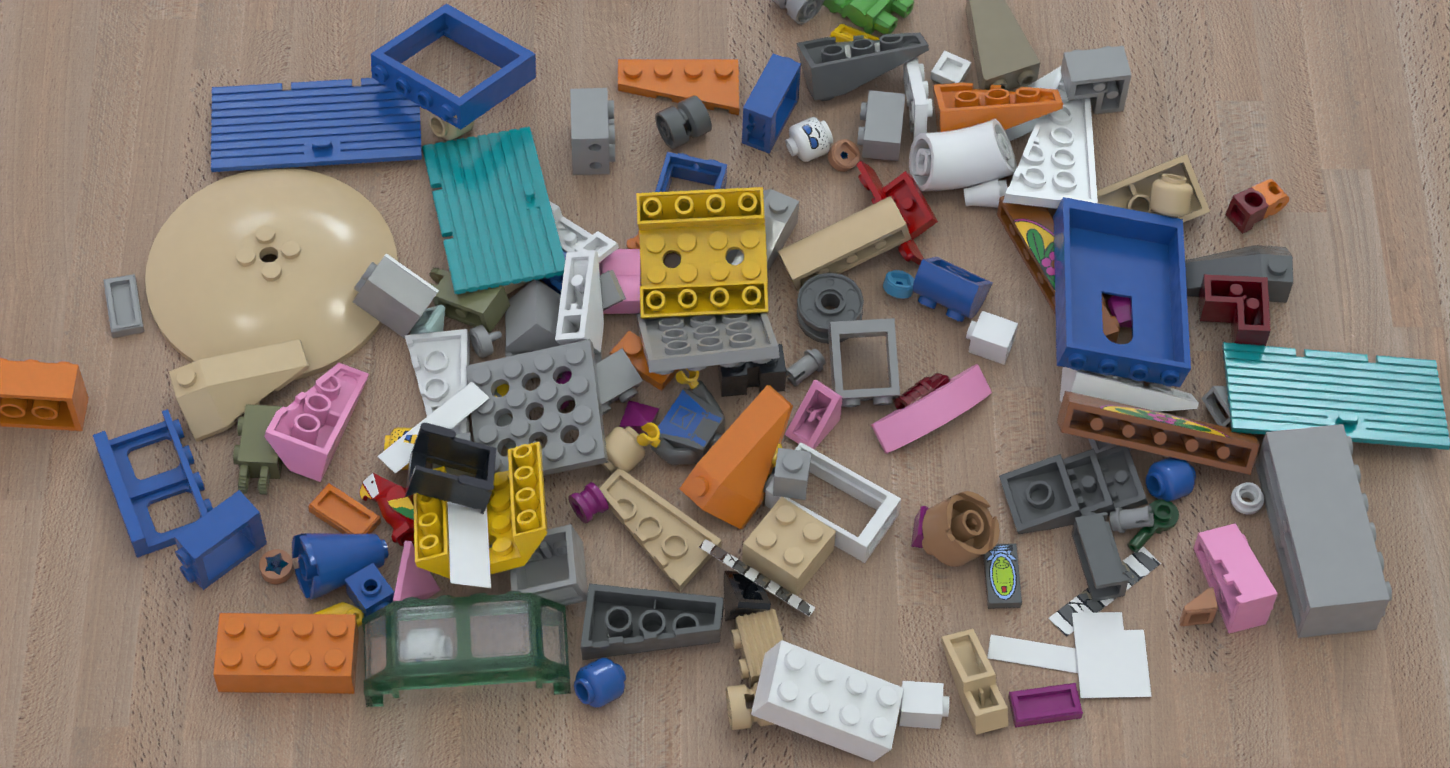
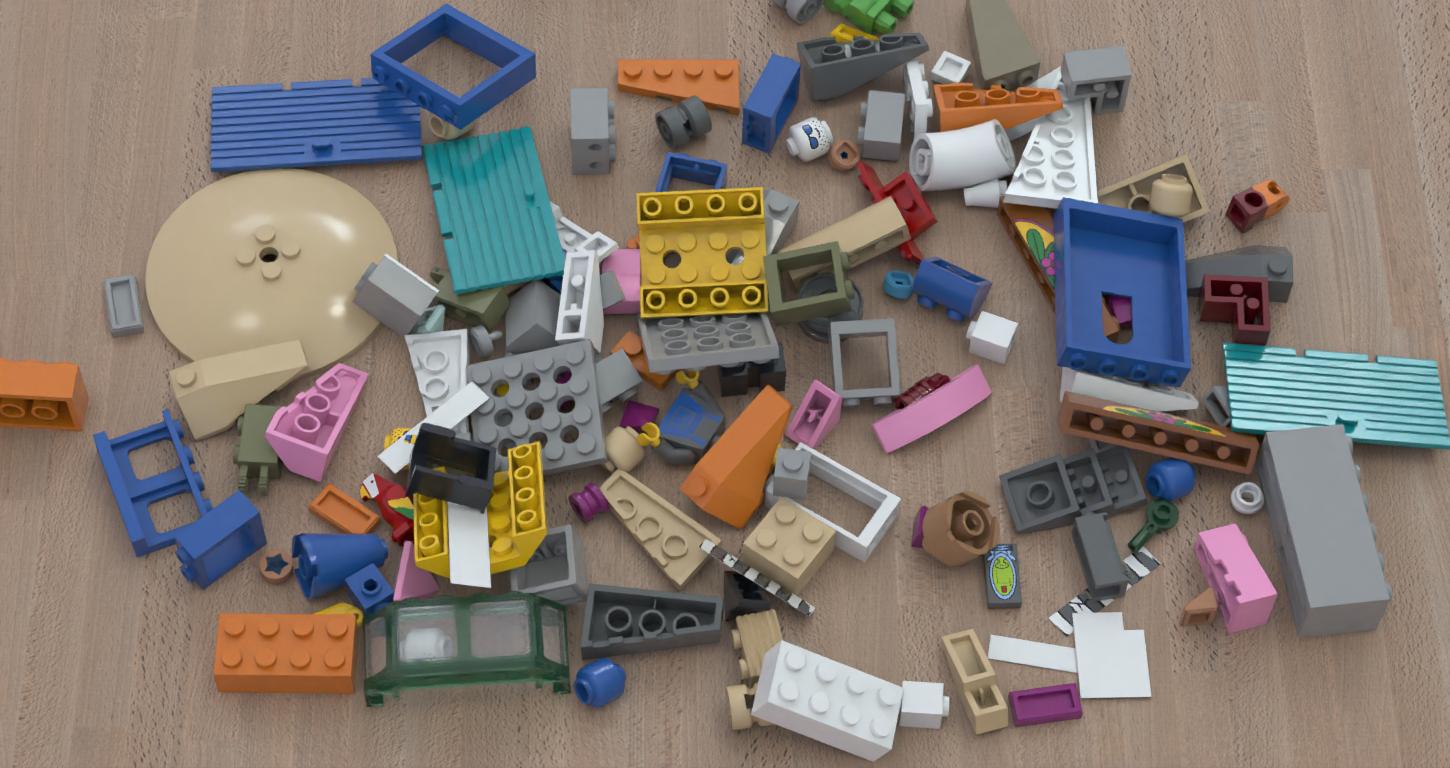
(804, 367): light grey pin -> none
(811, 307): none -> olive window
(1131, 518): light grey pin -> none

